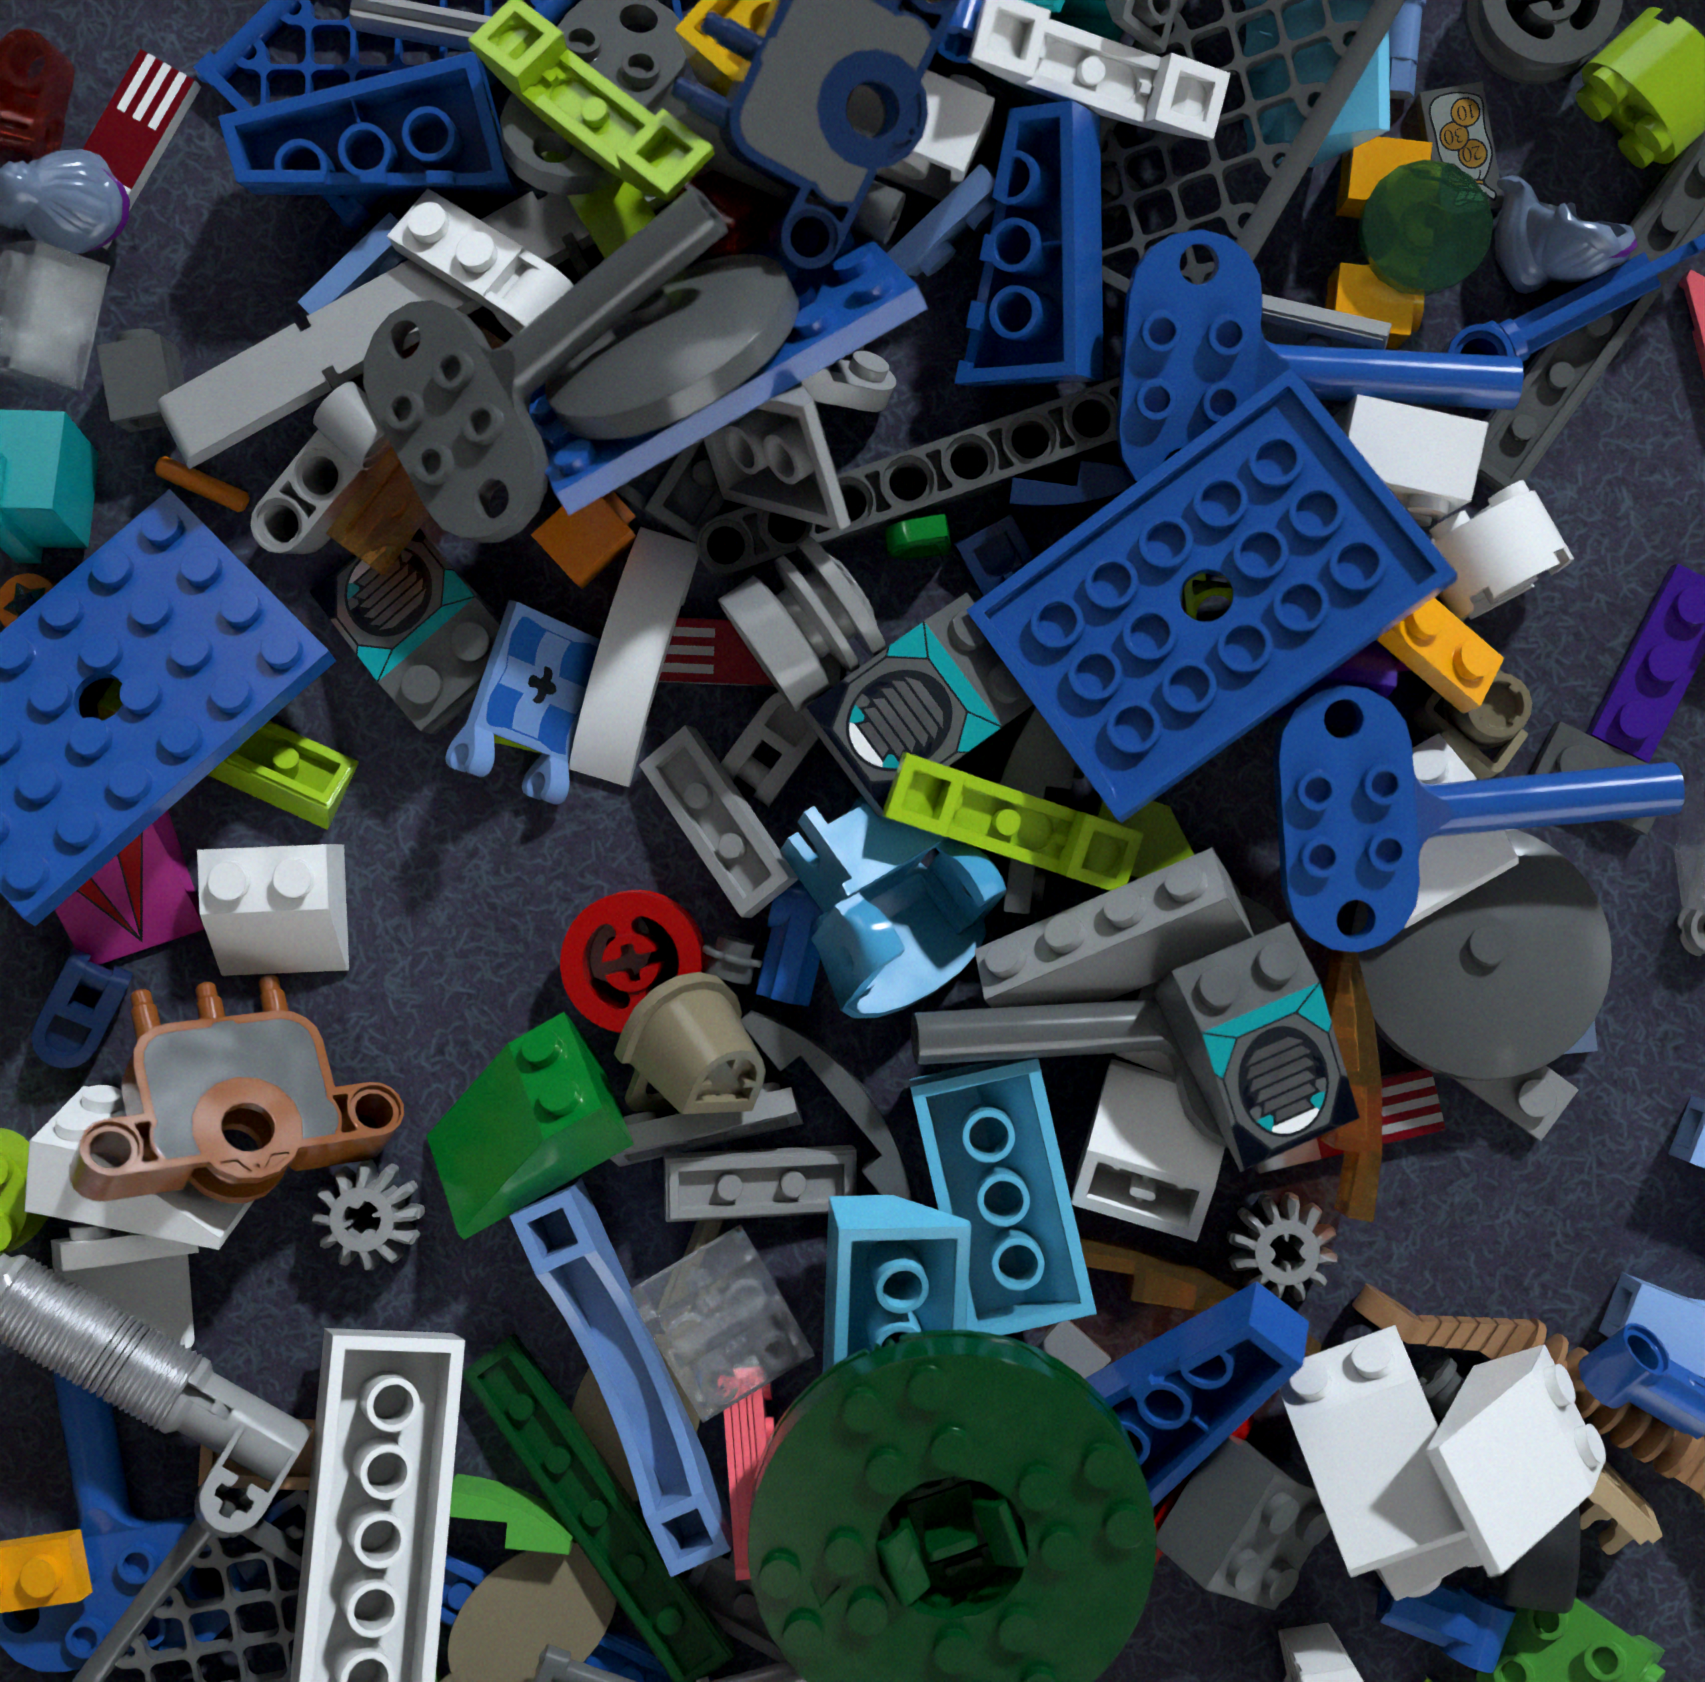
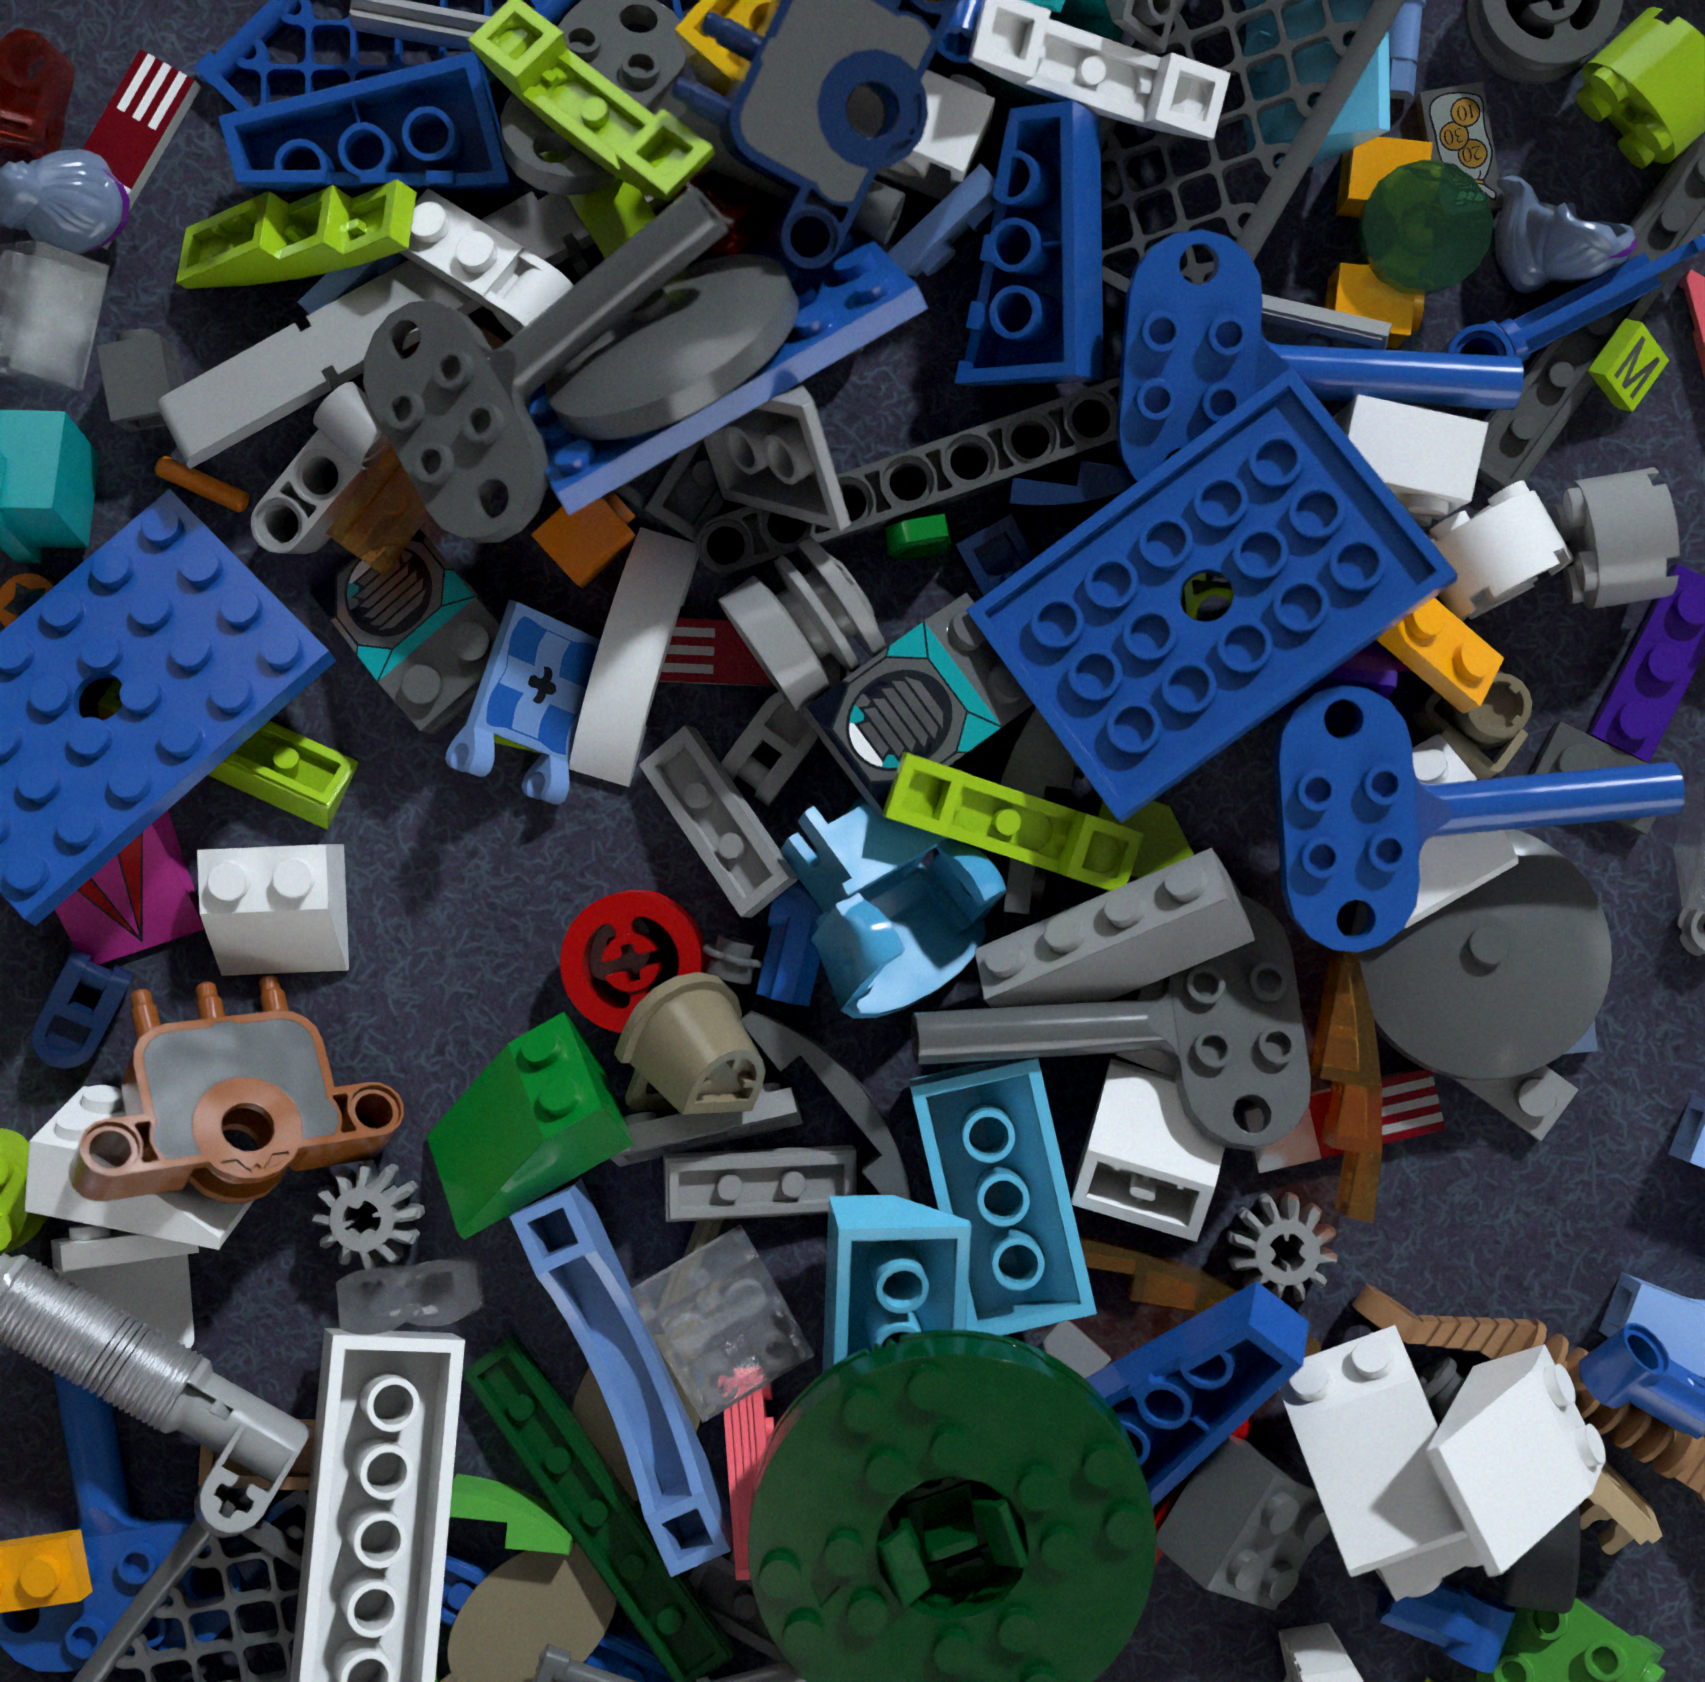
(284, 241): none -> lime slope
(400, 1295): none -> clear brick
(854, 382): light grey plate -> none
(1260, 1045): slope -> none
(1618, 538): none -> light grey brick
(1628, 365): none -> lime tile

